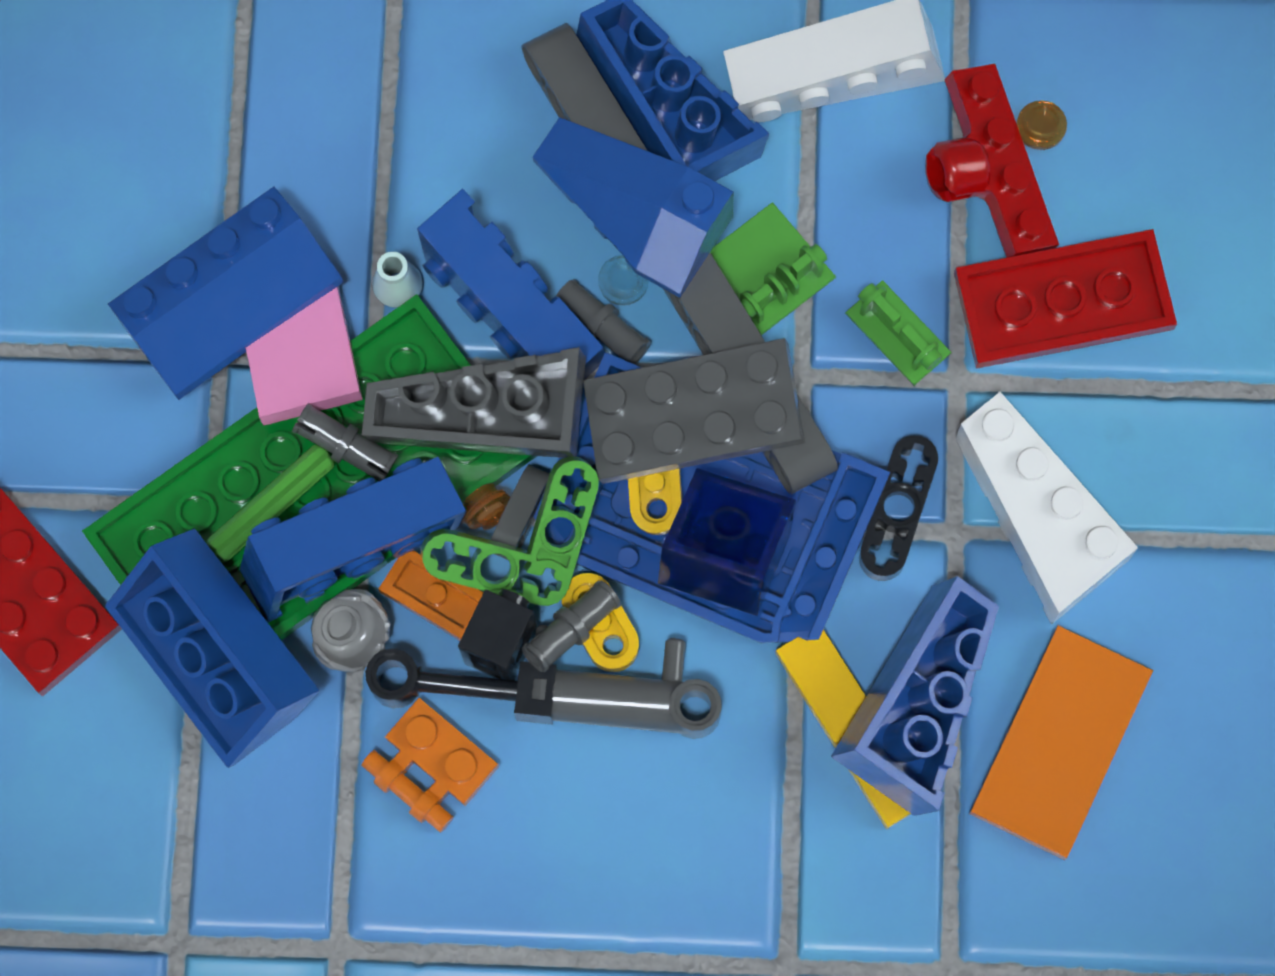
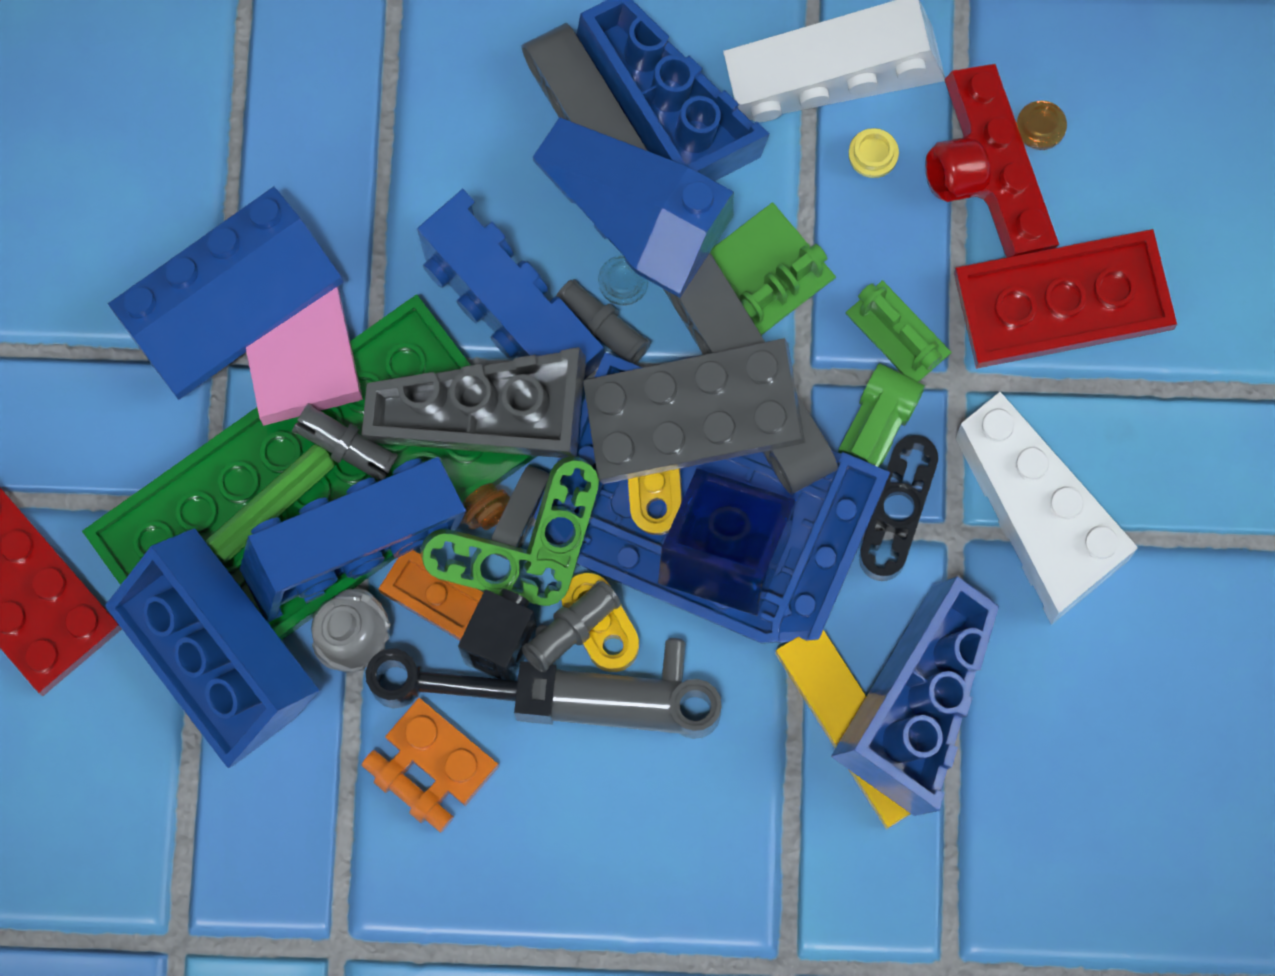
(399, 288): light aqua cone -> none
(873, 153): none -> light yellow plate
(884, 408): none -> bright green piece
(1061, 742): orange tile -> none

